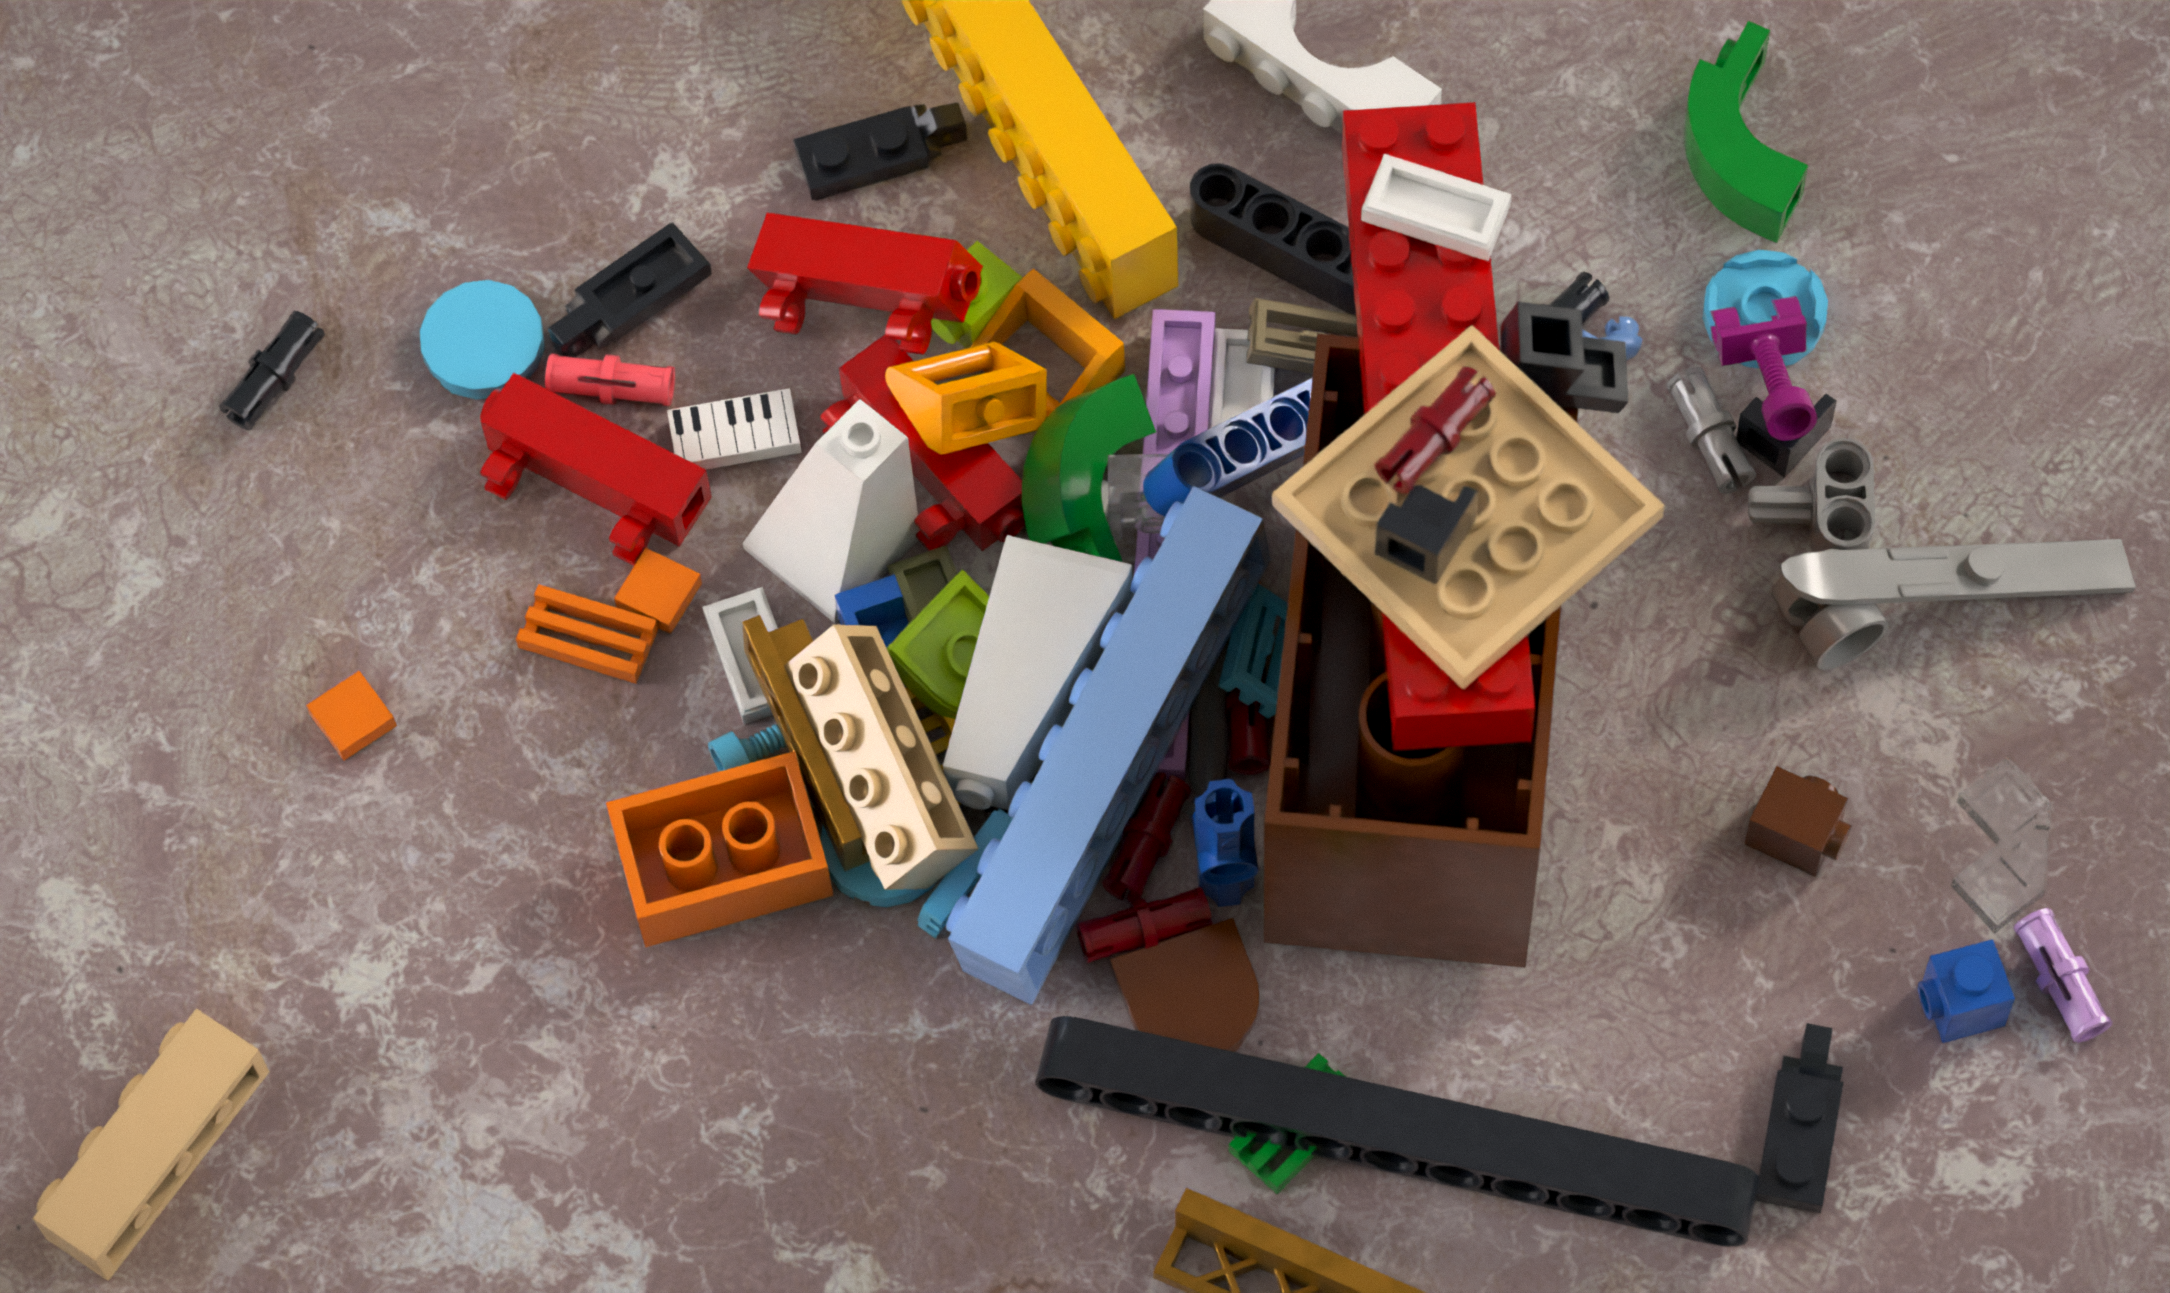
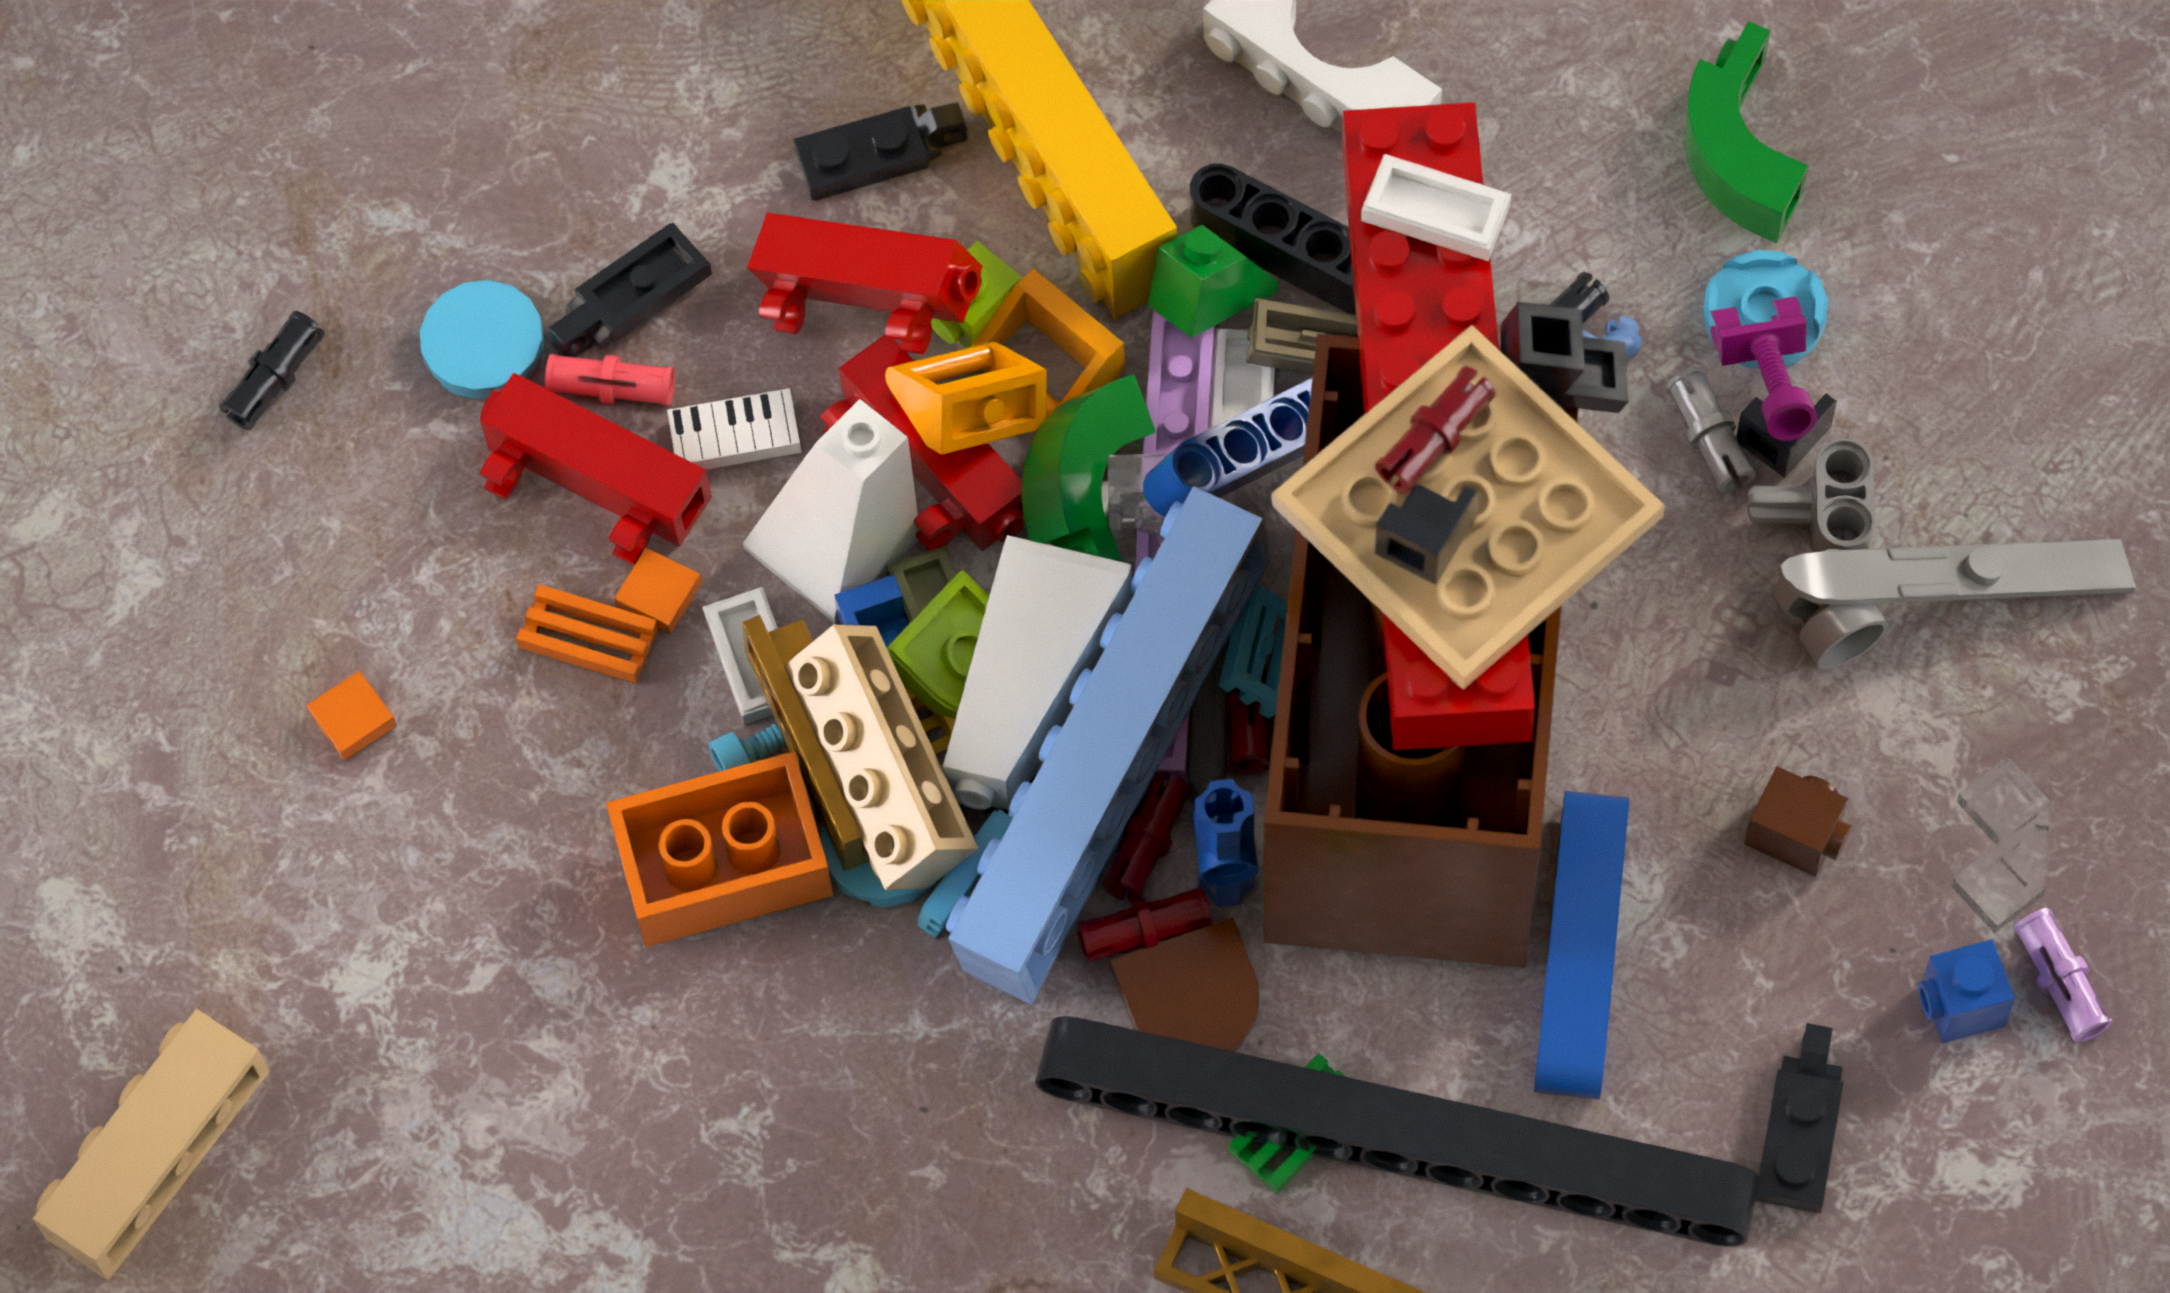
(1204, 281): none -> green slope
(1582, 945): none -> blue beam

